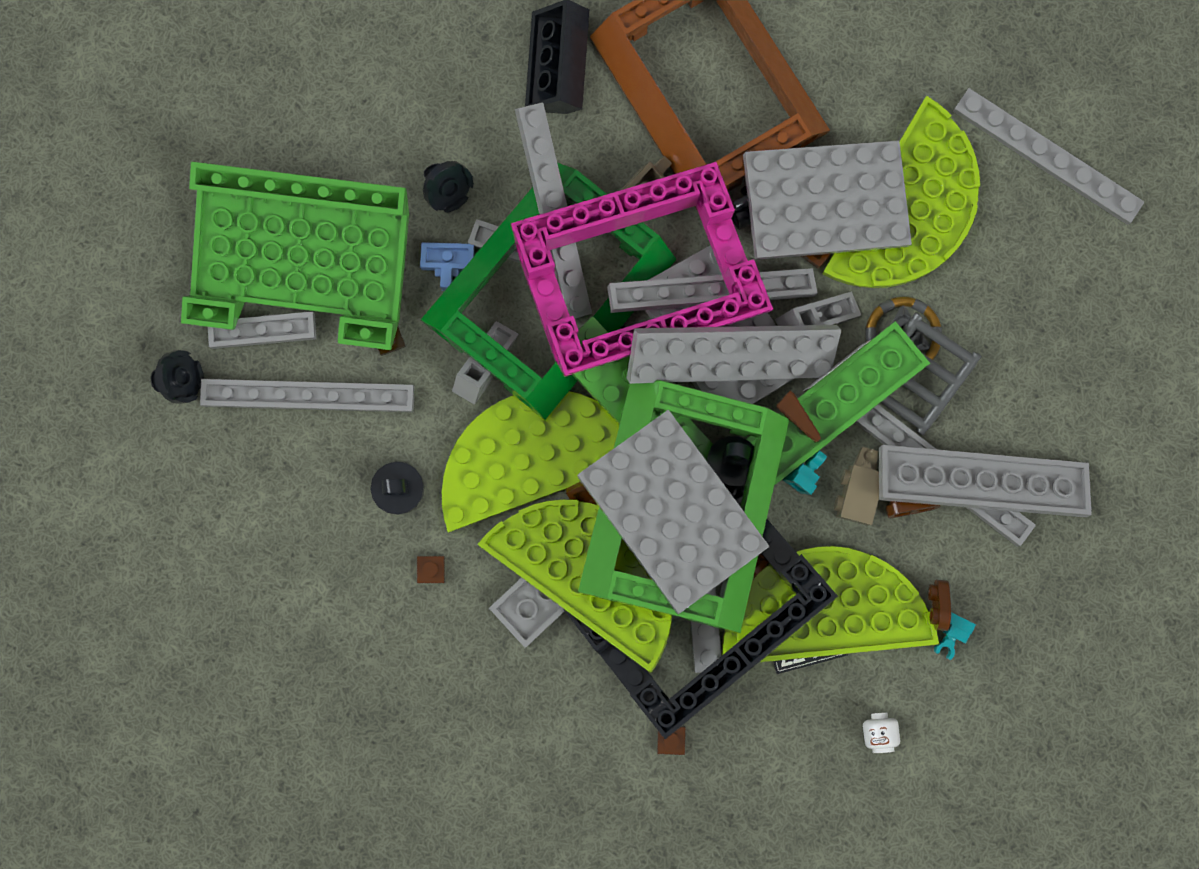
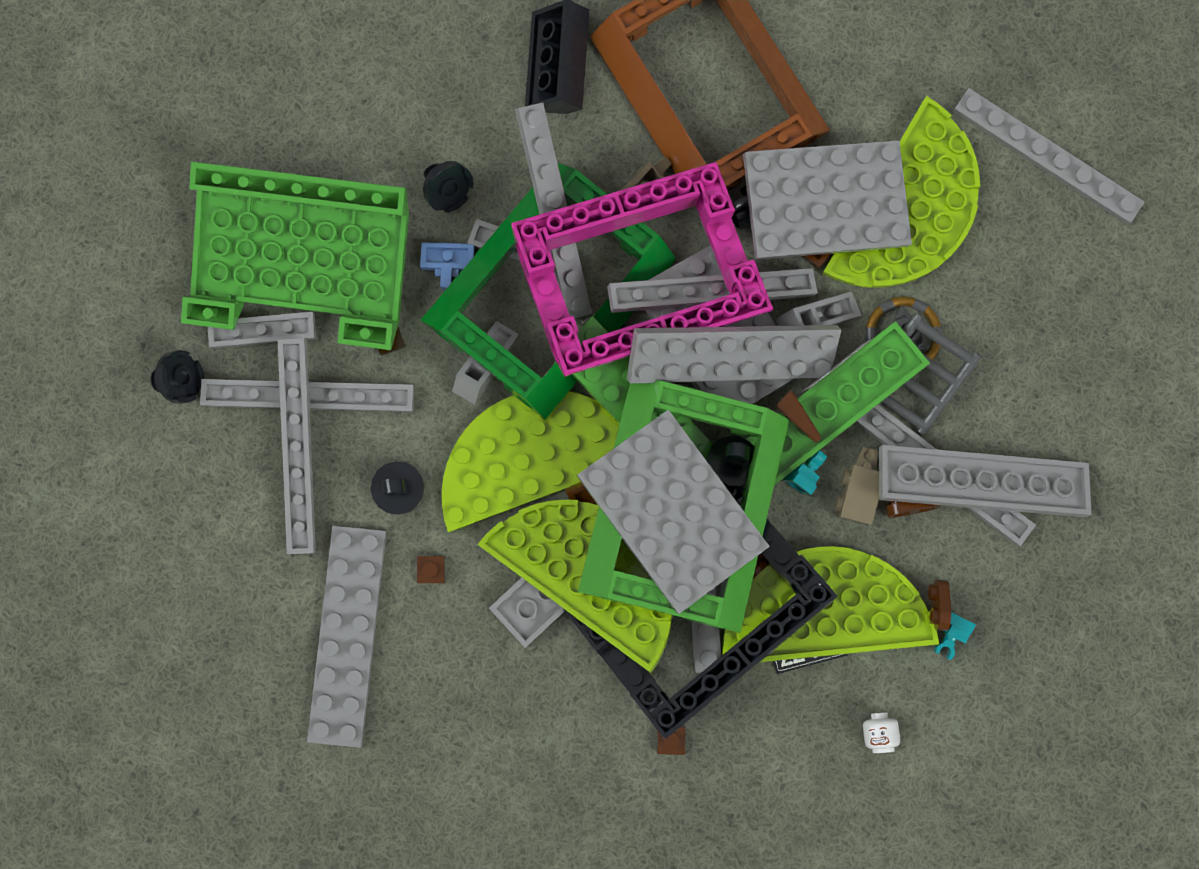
(296, 446): none -> light grey plate
(347, 637): none -> light grey plate

